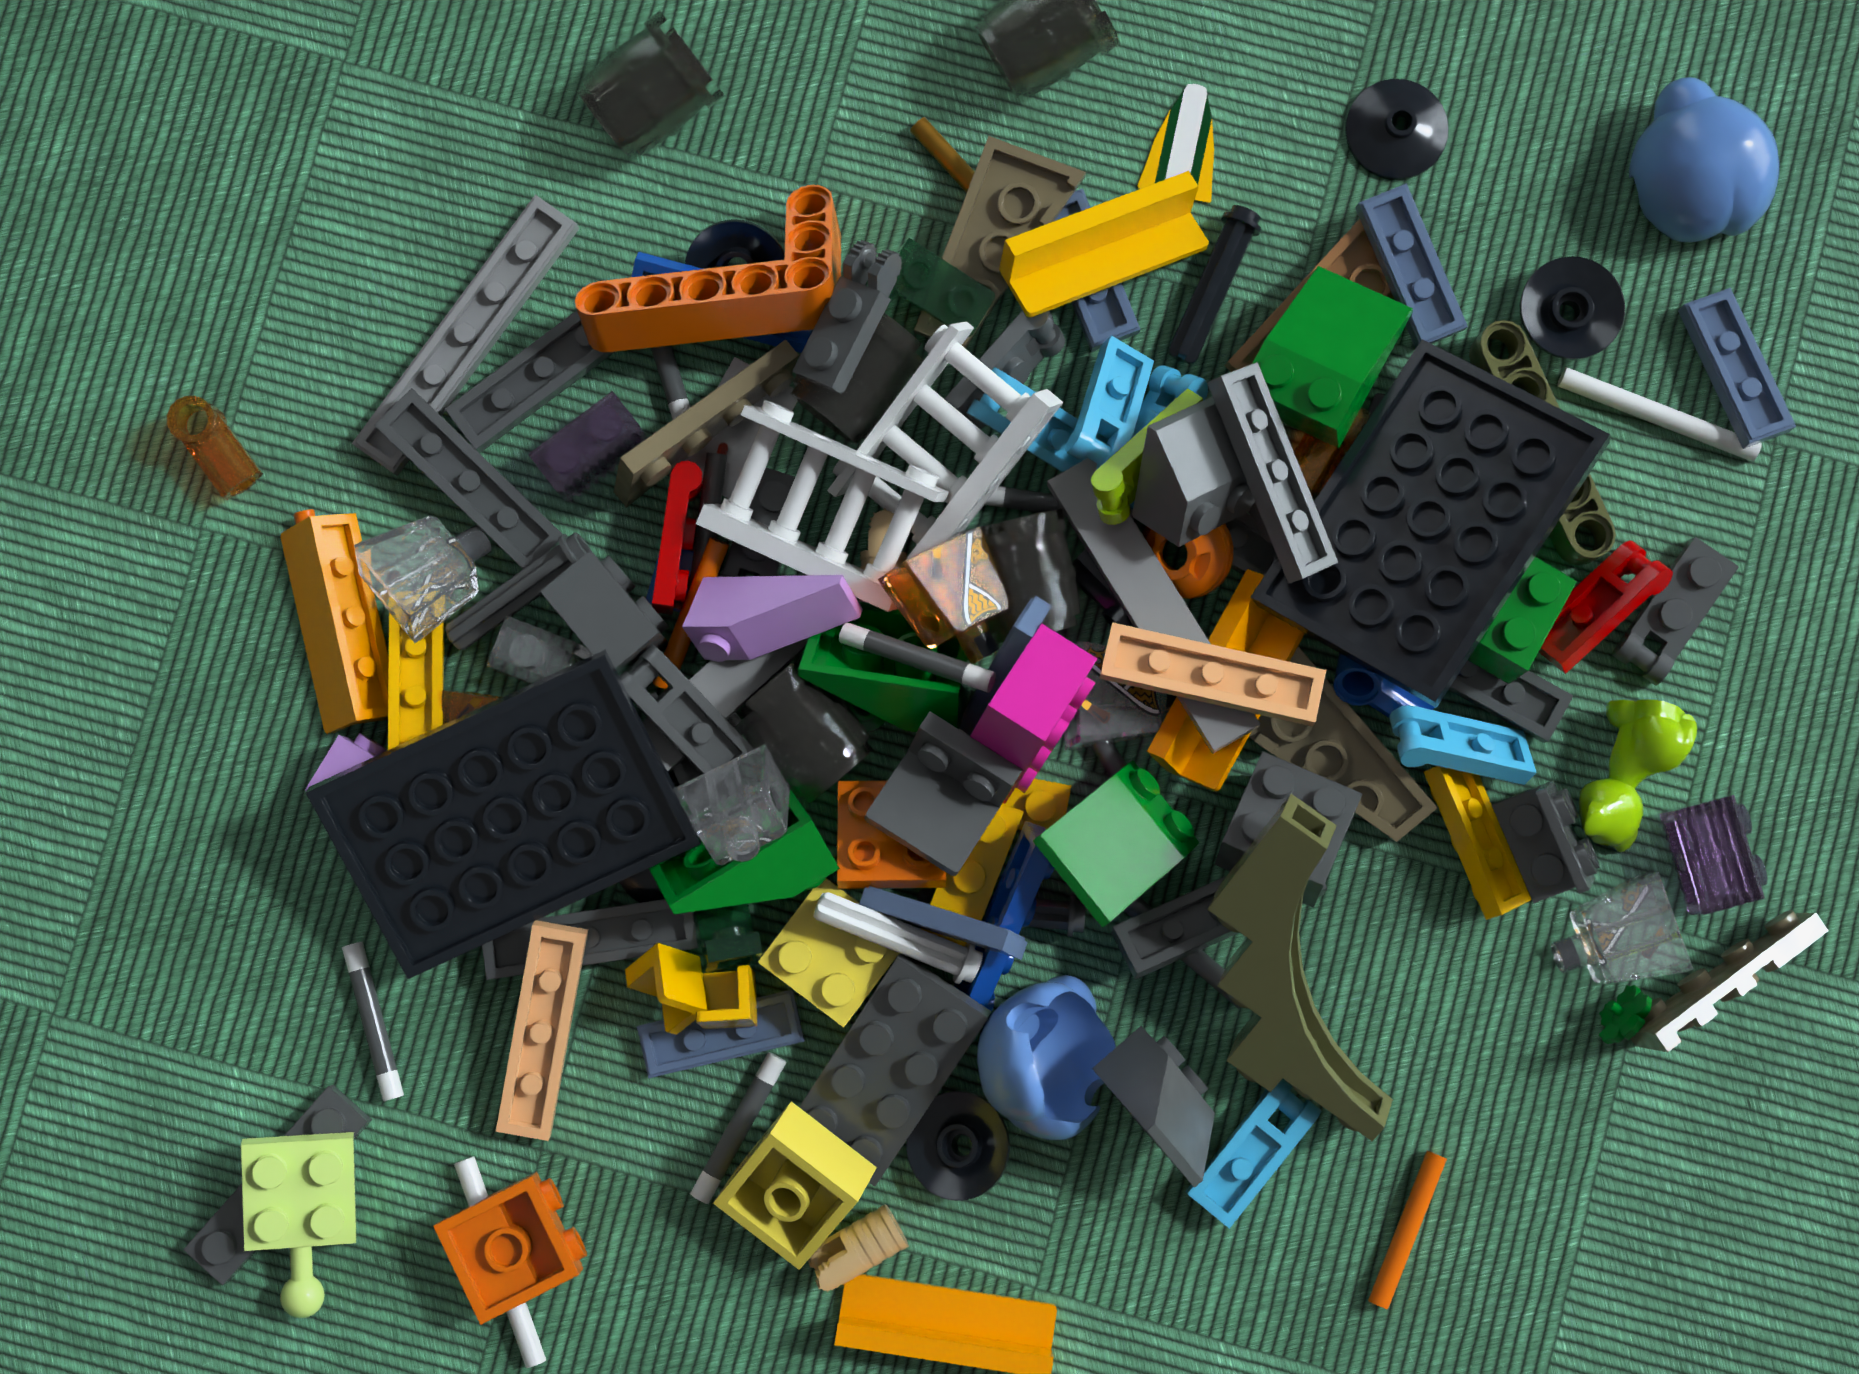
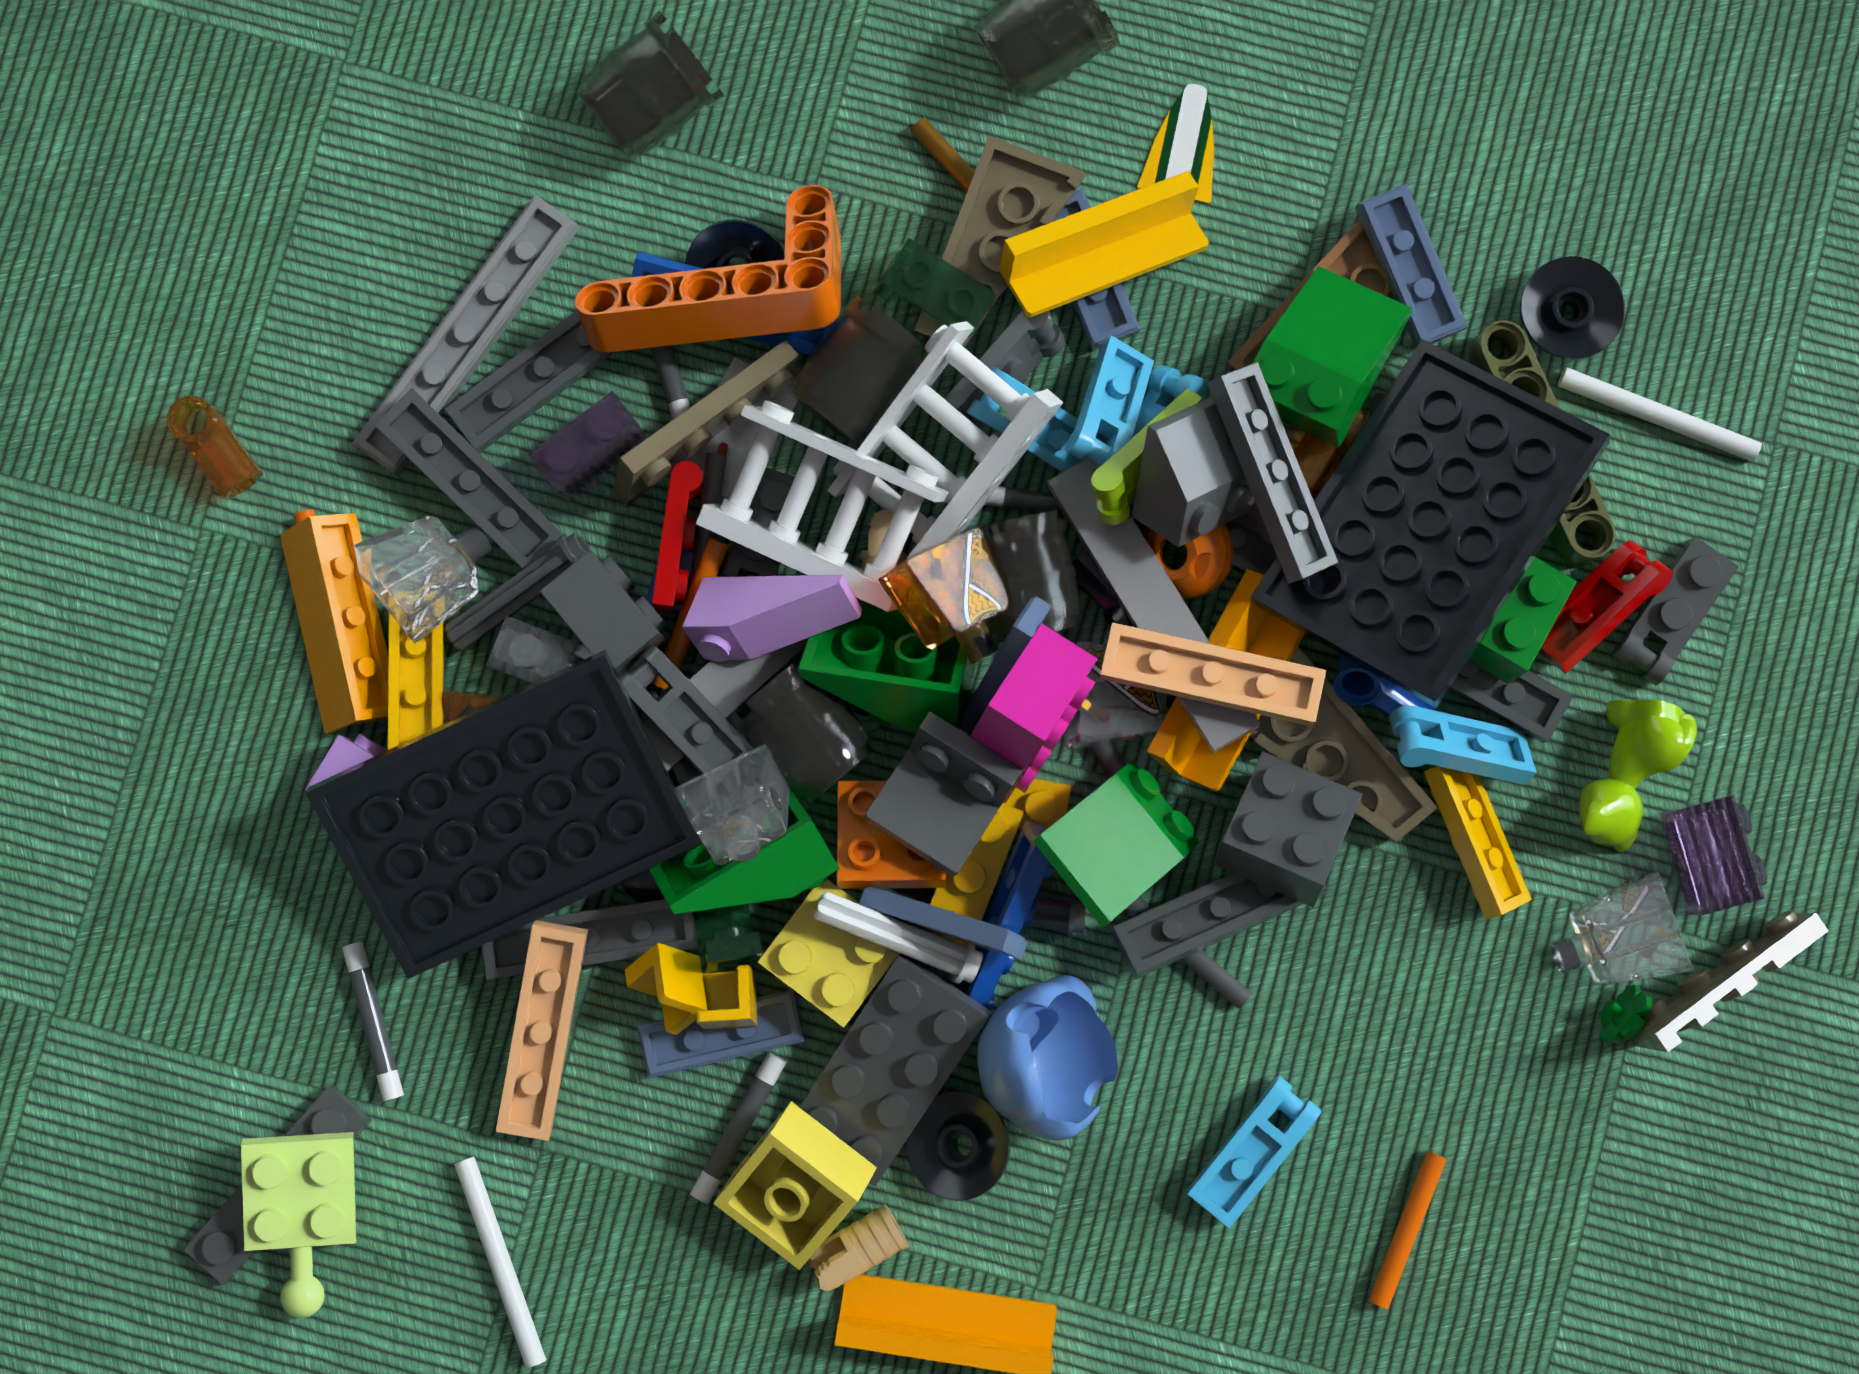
(511, 1246): orange plate -> none
(849, 317): dark grey hinge -> none
(917, 657): dark grey bar -> none
(1162, 1099): dark grey slope -> none
(1214, 283): black axle -> none
(1267, 975): olive arch -> none
(1391, 151): black dish -> none
(1545, 841): dark grey bracket -> none
(1703, 164): medium blue piece -> none
(1736, 368): sand blue tile -> none

